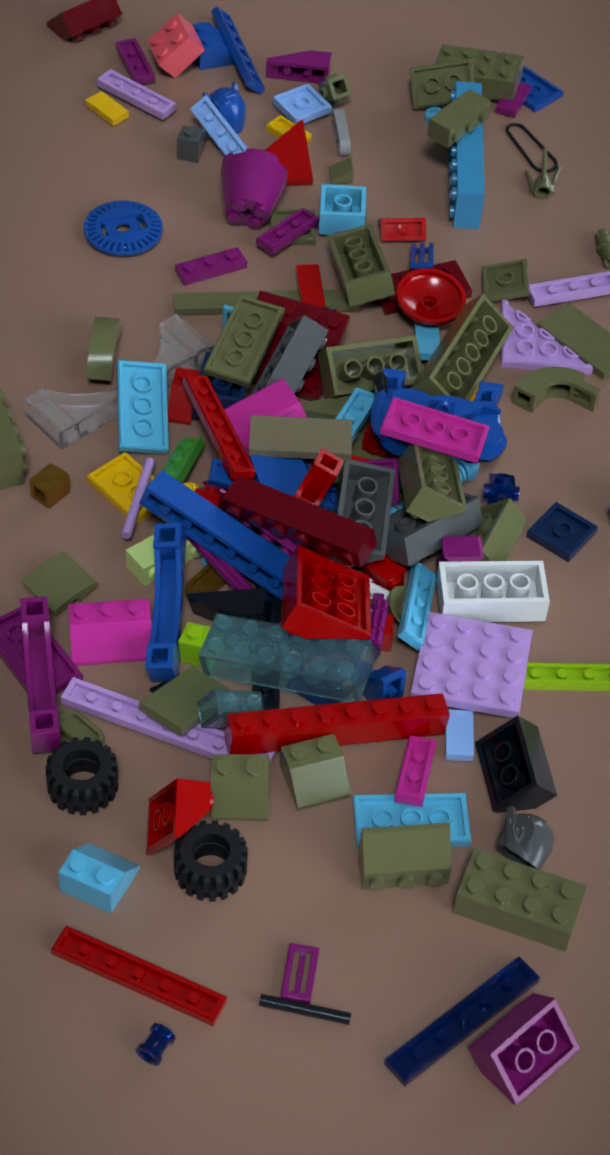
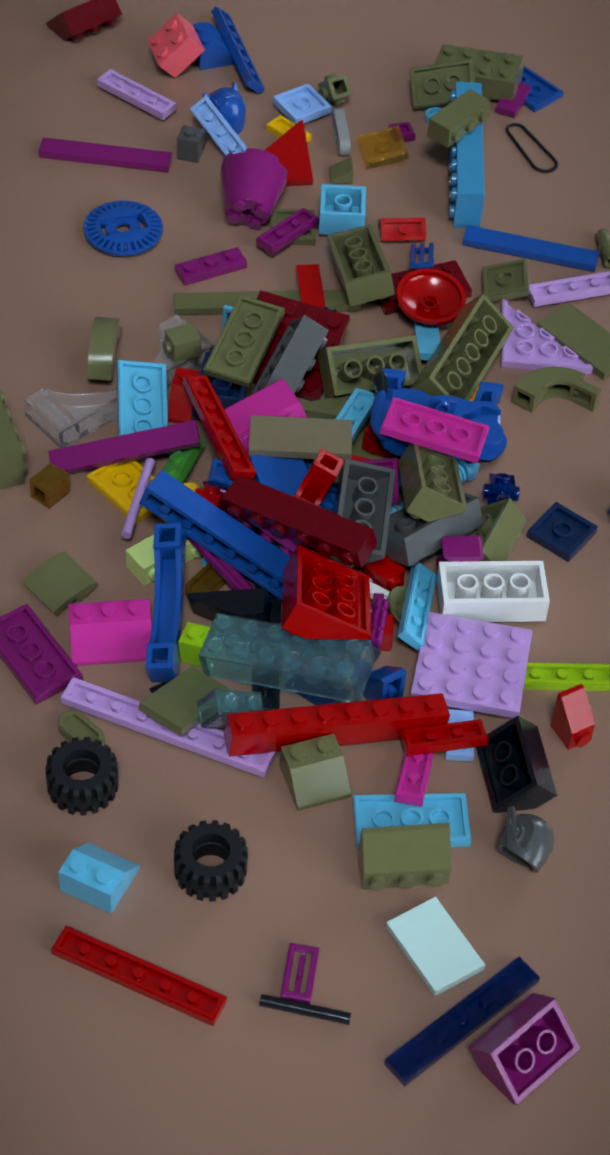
(39, 674): magenta arch -> none
(105, 154): none -> magenta tile
(107, 108): yellow tile -> none
(126, 447): none -> magenta tile
(135, 61): magenta plate -> none
(160, 1034): clear blue bush -> none
(175, 811): red slope -> none
(182, 343): none -> olive brick
(240, 787): olive slope -> none
(302, 66): magenta slope -> none
(382, 147): none -> clear yellow tile
(406, 131): none -> magenta tile
(435, 946): none -> light aqua tile
(444, 737): none -> red tile
(519, 899): olive brick -> none
(530, 248): none -> blue tile
(542, 186): olive plant -> none
(573, 717): none -> red slope

